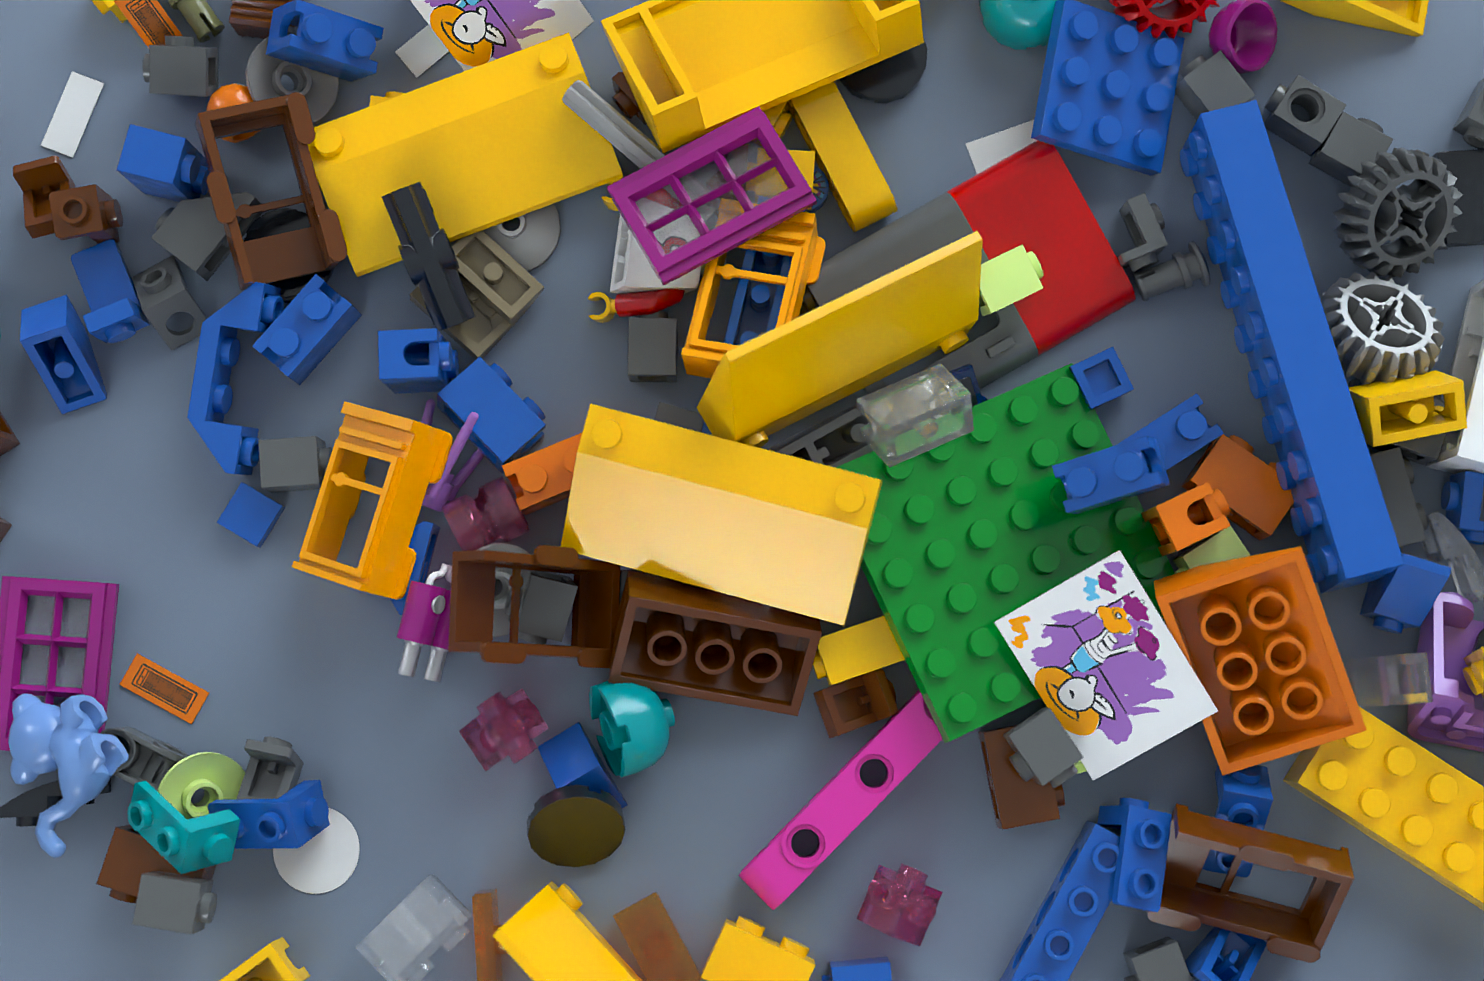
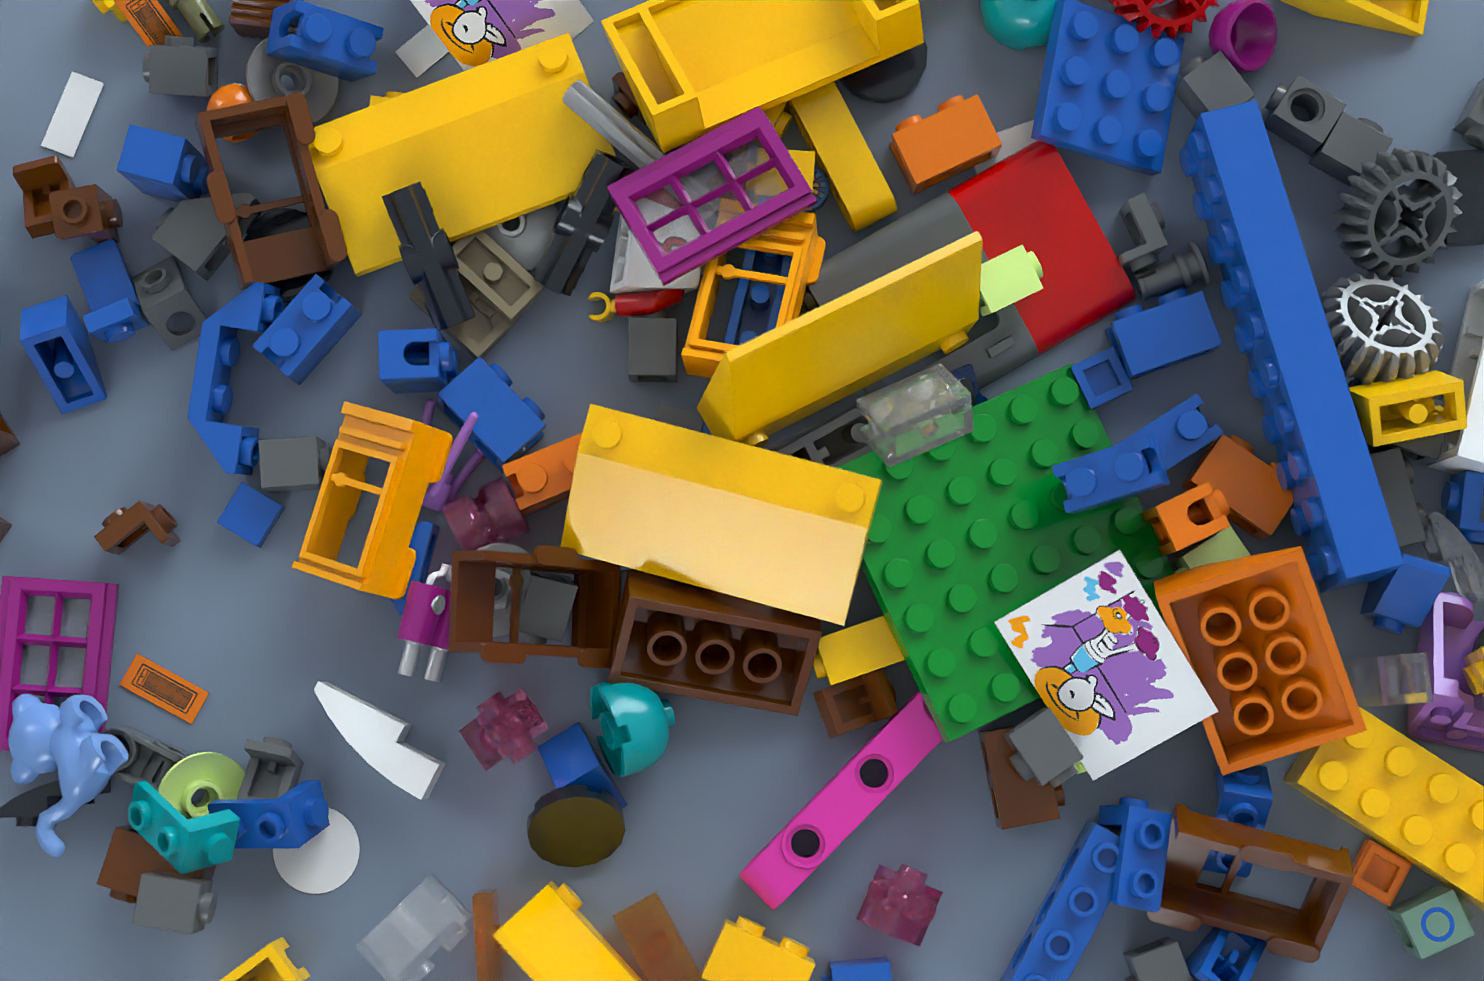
(127, 526): none -> reddish brown bracket
(380, 740): none -> white slope
(581, 224): none -> black piece
(944, 142): none -> orange brick
(1164, 334): none -> blue brick
(1379, 872): none -> orange tile
(1432, 921): none -> sand green brick

